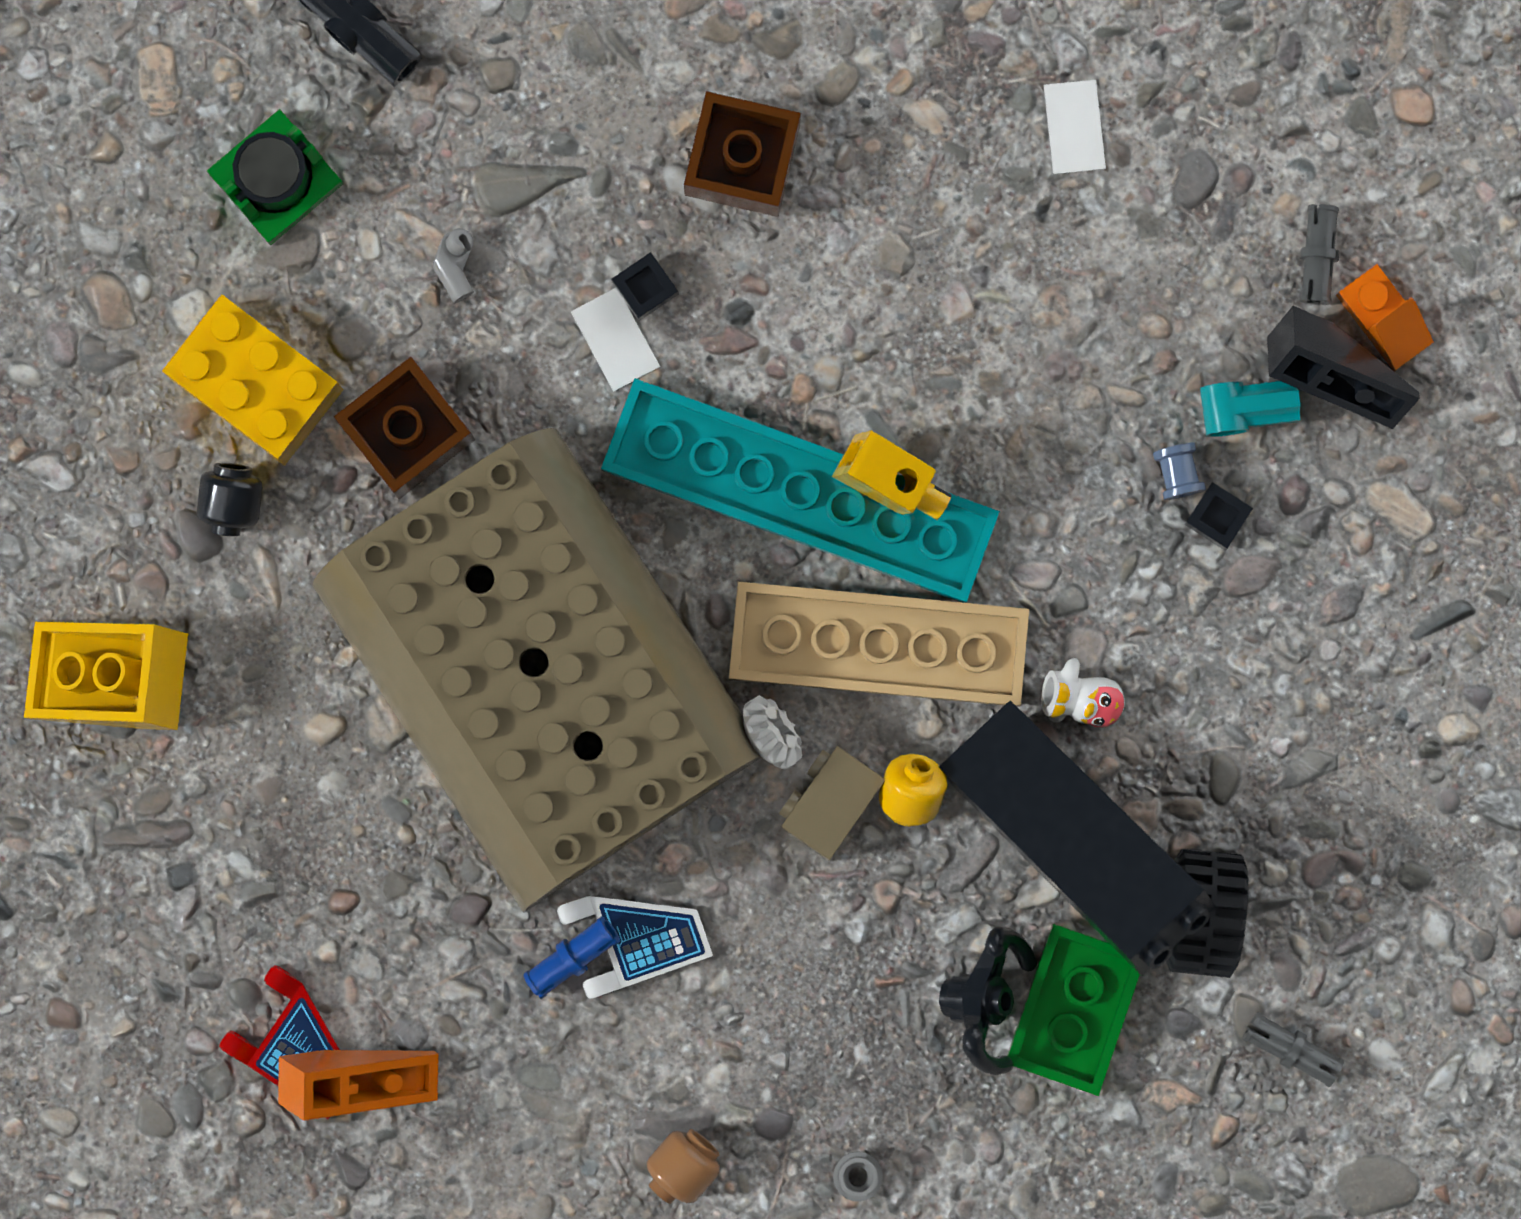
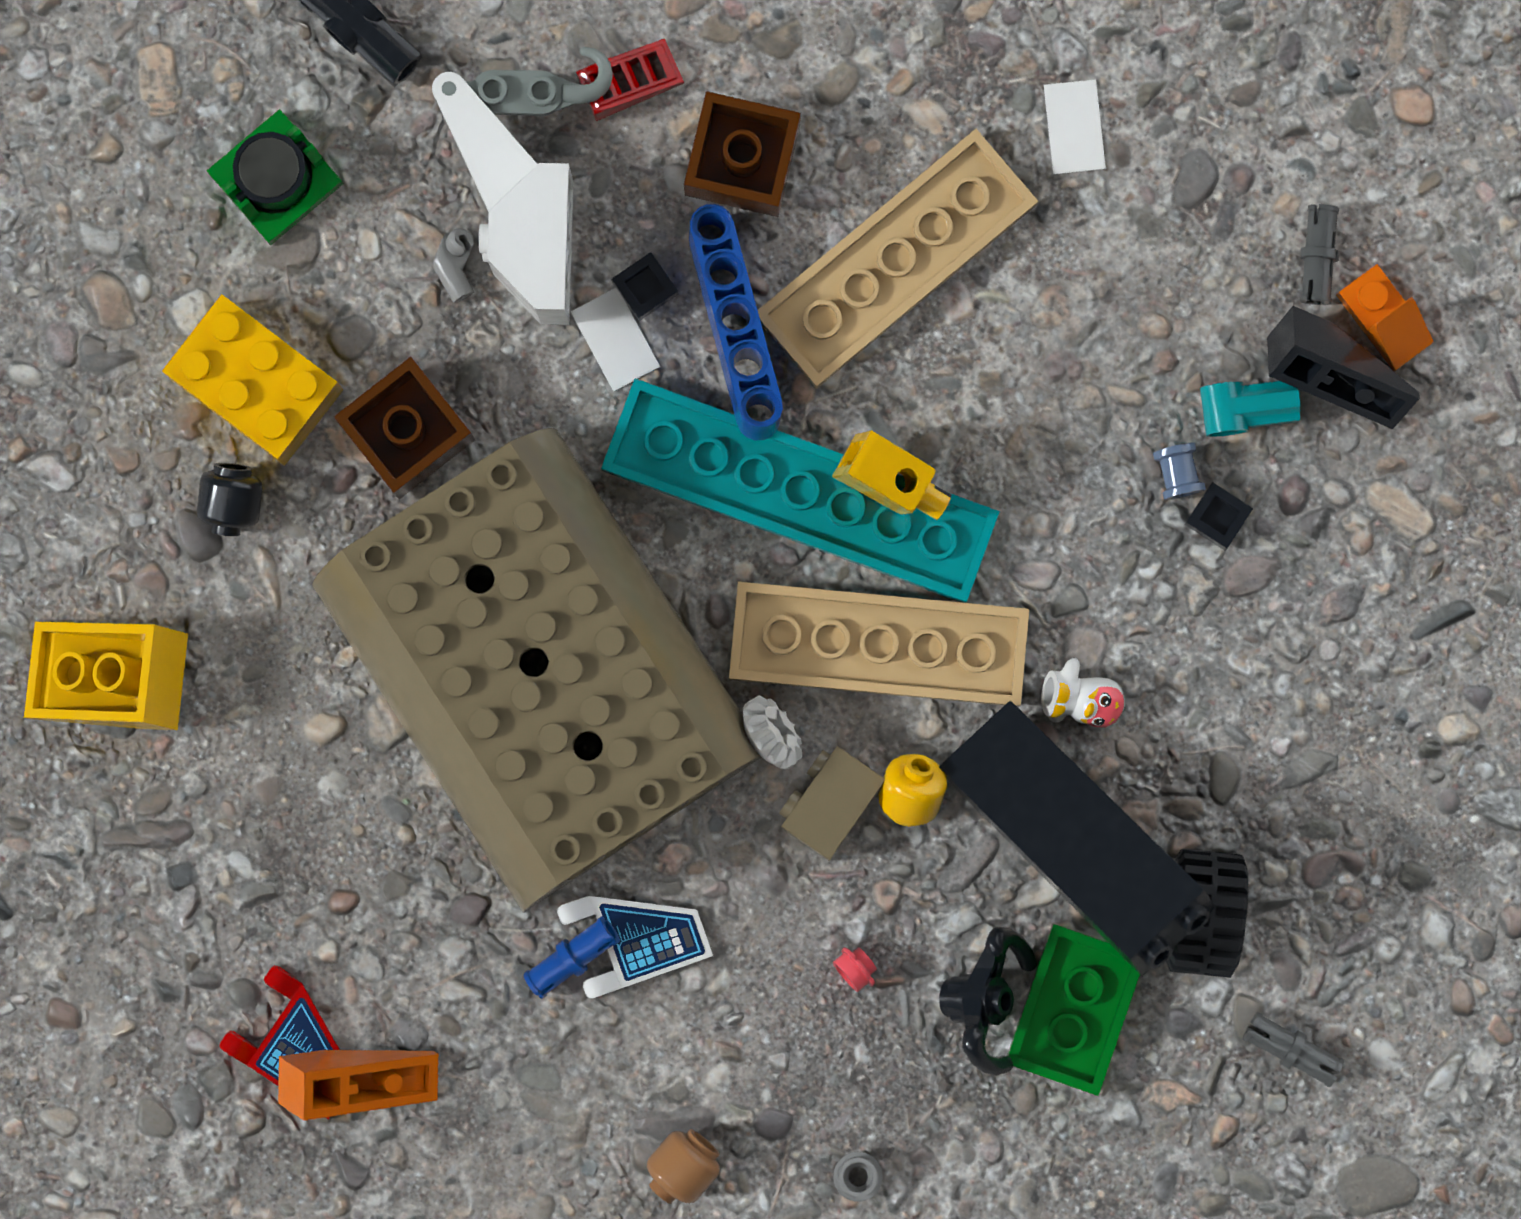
(526, 201): none -> white slope
(620, 101): none -> red slope
(737, 299): none -> blue beam
(855, 968): none -> coral plate
(896, 258): none -> tan plate

